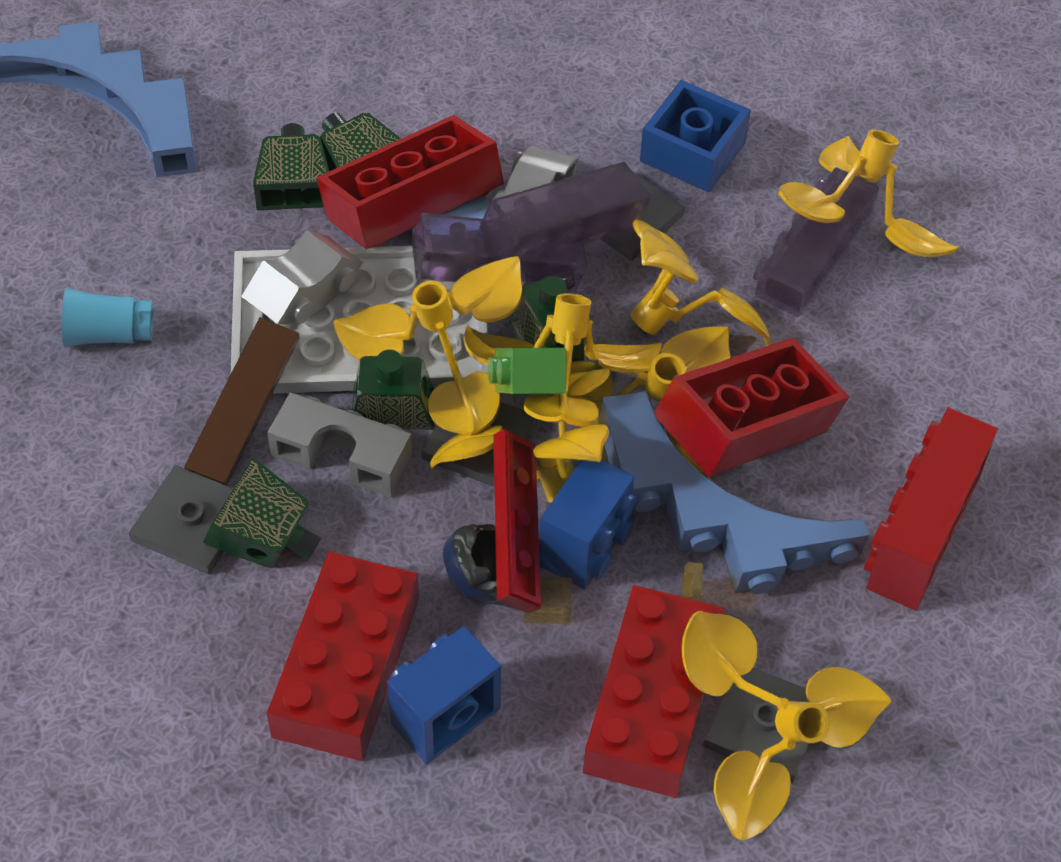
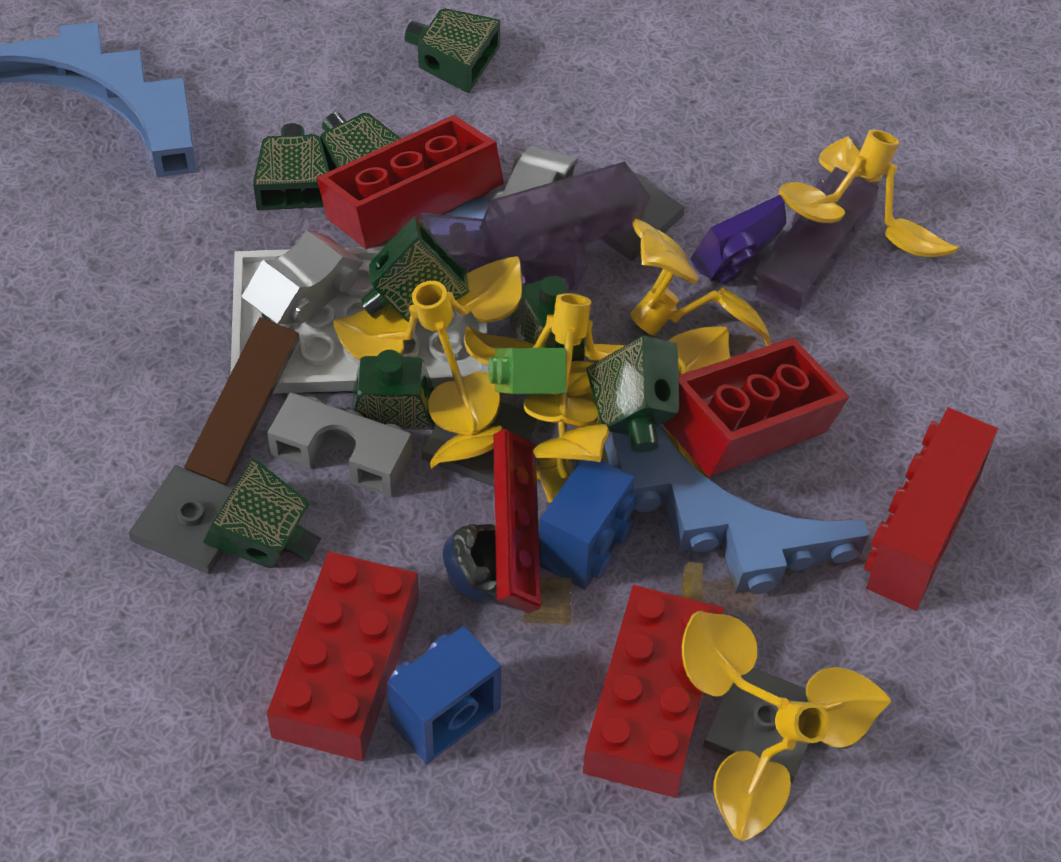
(104, 319): medium azure plant -> none
(405, 263): none -> dark green torso
(455, 46): none -> dark green torso
(637, 389): none -> dark green torso
(694, 135): blue brick -> none
(739, 240): none -> dark purple slope

